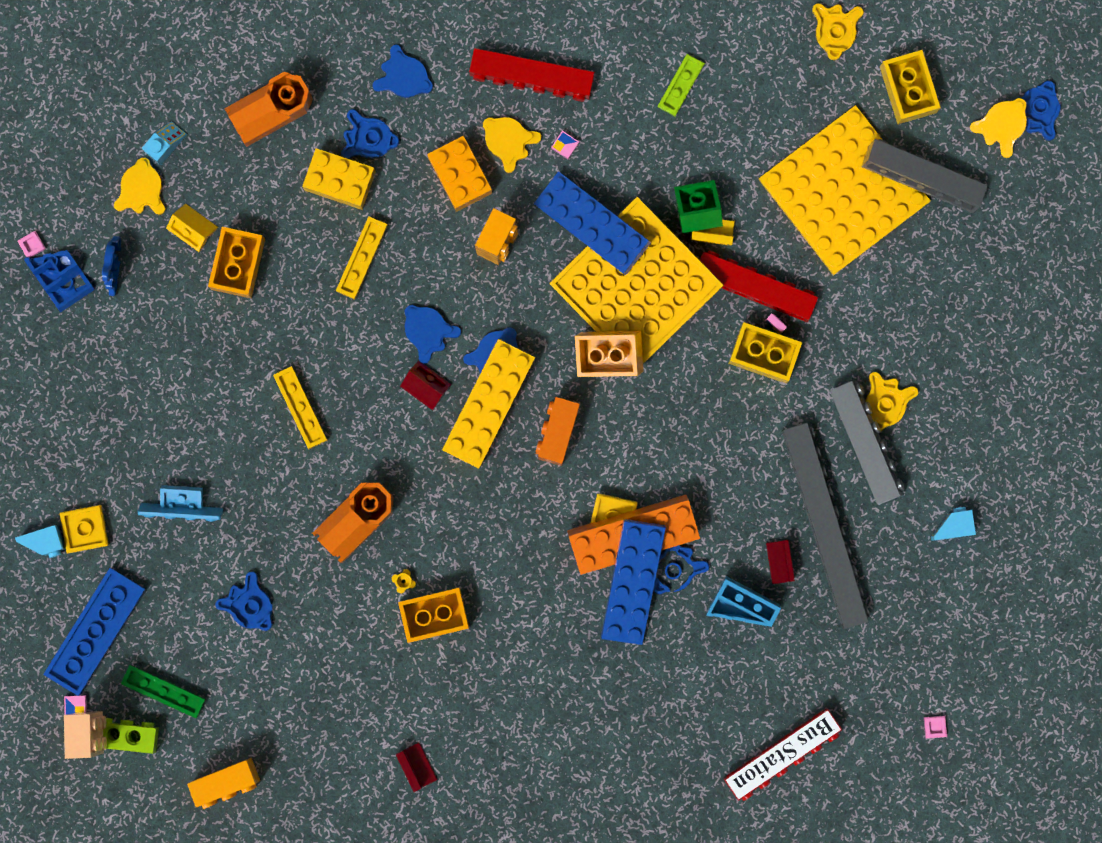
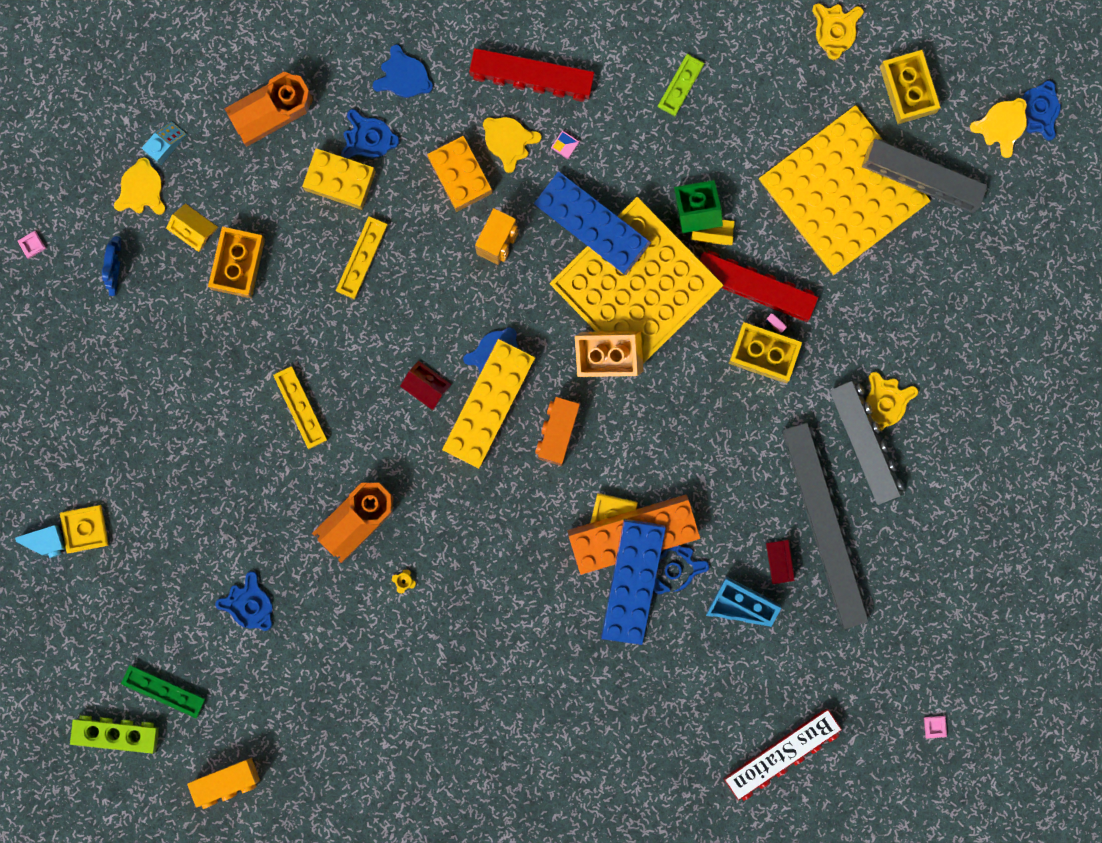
(54, 272): blue slope -> none
(75, 704): tile -> none
(84, 734): light nougat brick -> none
(94, 631): blue plate -> none
(180, 503): dark azure bracket -> none
(416, 767): dark red panel -> none
(427, 330): blue tile -> none
(433, 615): light orange brick -> none
(956, 525): medium azure slope -> none

